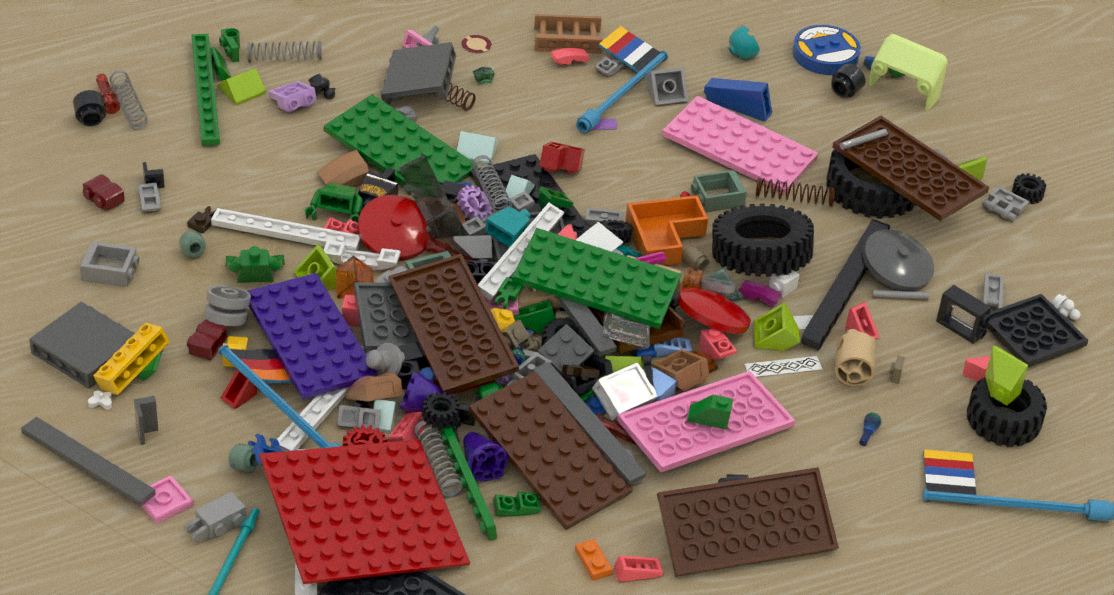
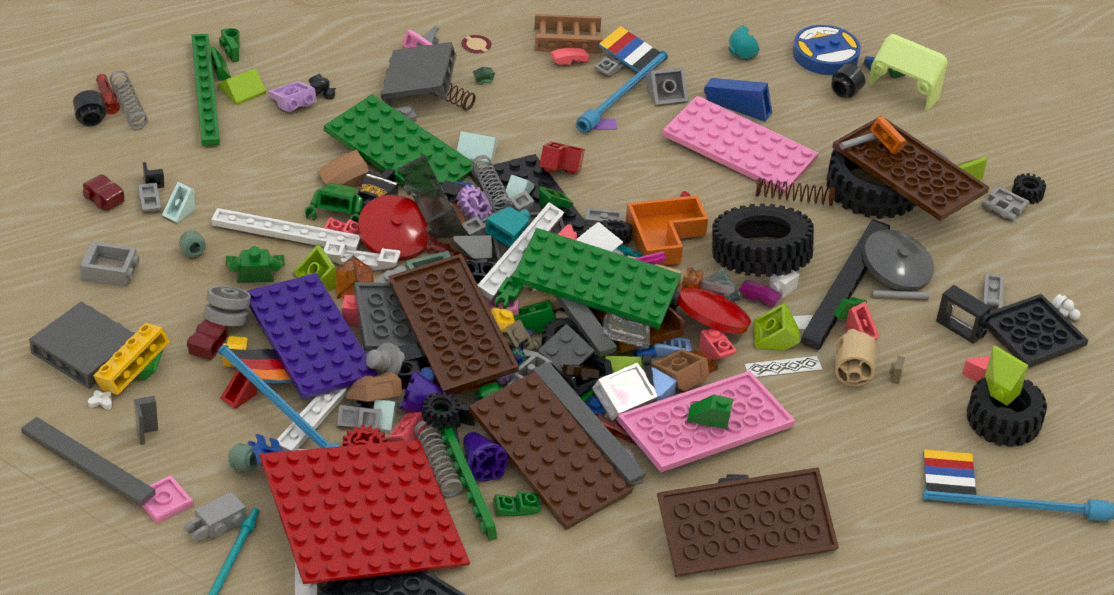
(180, 203): none -> light aqua slope
(201, 221): dark brown plate -> none
(250, 46): light grey piece -> none
(593, 559): orange plate -> none
(629, 568): coral slope -> none
(695, 258): dark tan brick -> none
(716, 181): sand green window -> none
(844, 306): none -> green slope
(871, 423): clear blue piece -> none
(888, 135): none -> orange brick

